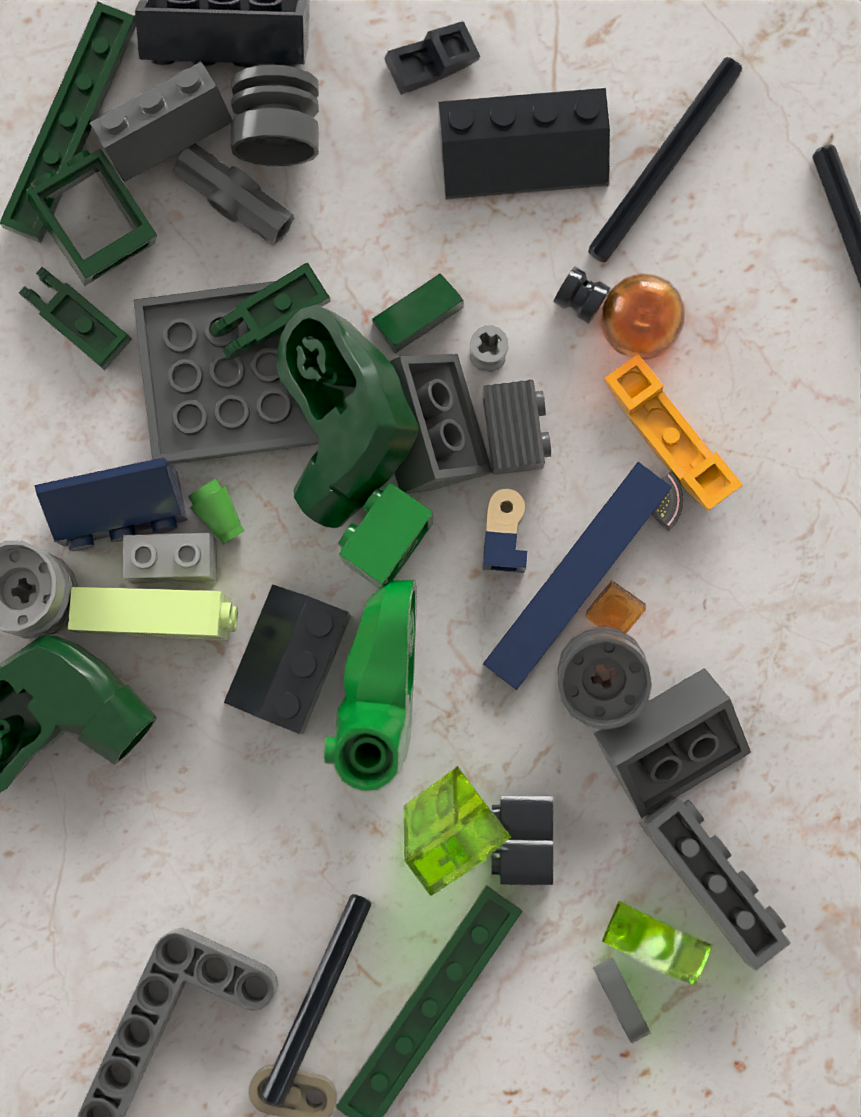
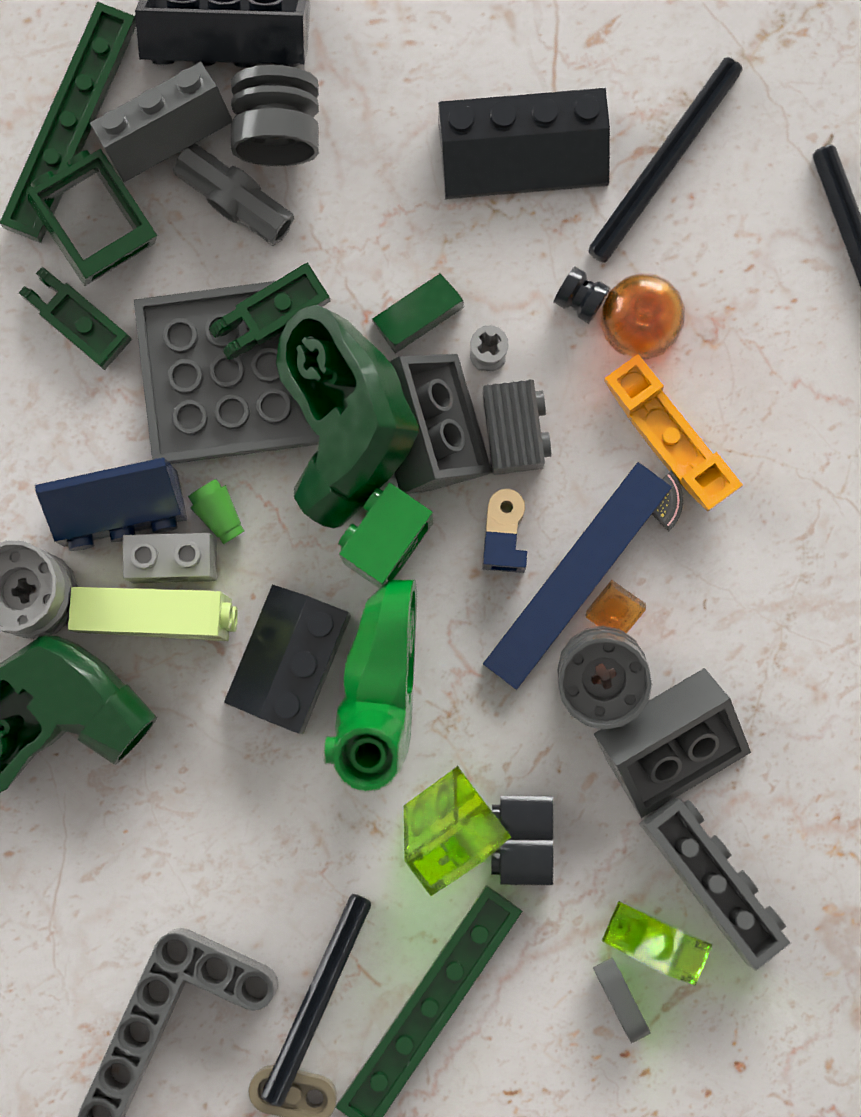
(432, 59): black slope -> none

